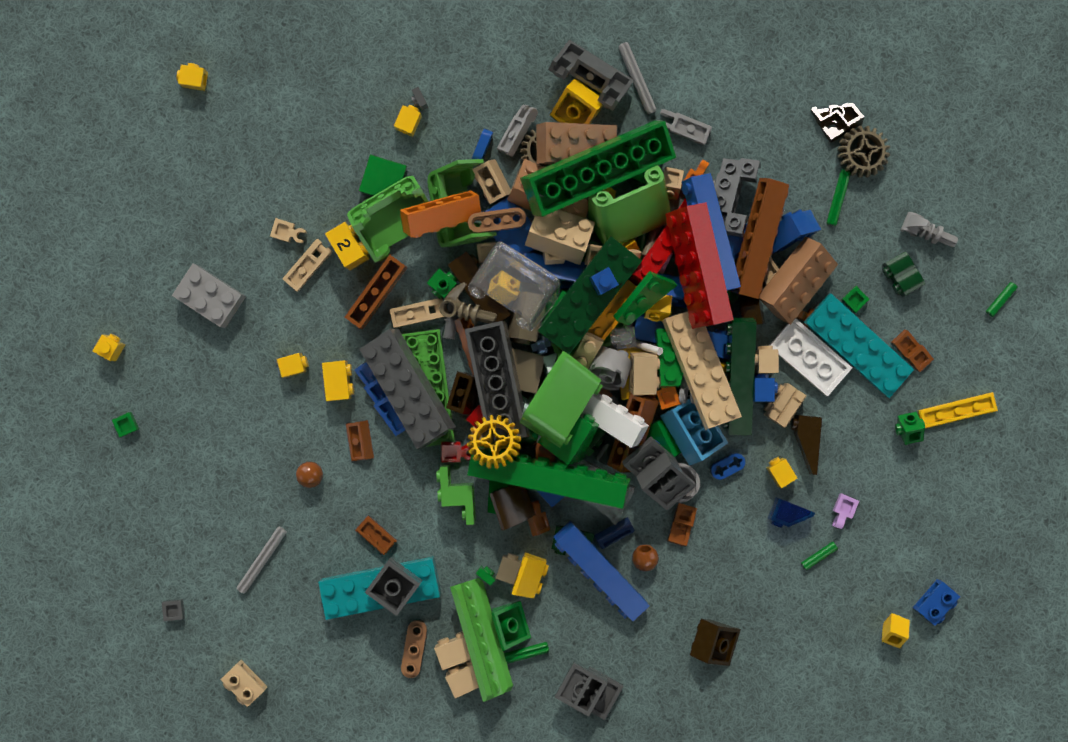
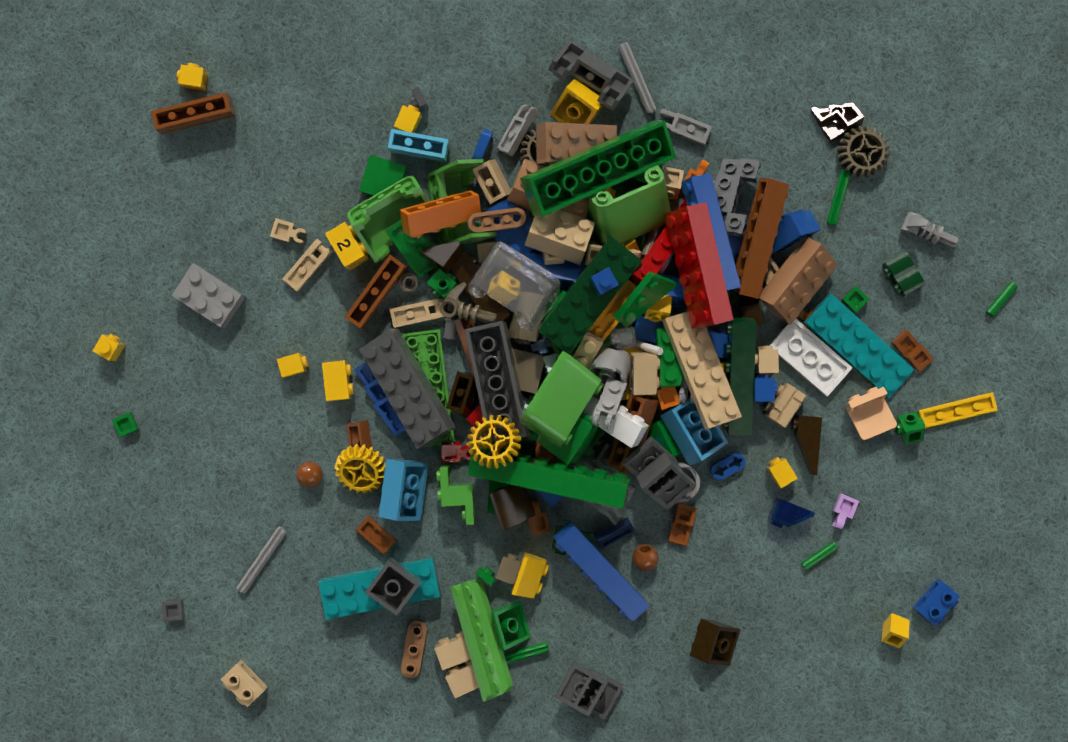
(193, 113): none -> dark orange brick
(350, 462): none -> yellow gear
(403, 490): none -> dark azure brick
(411, 249): none -> green wing
(414, 282): none -> dark tan plate
(418, 145): none -> medium azure brick
(444, 255): none -> dark brown slope
(609, 401): none -> light grey hinge
(870, 413): none -> light nougat bracket

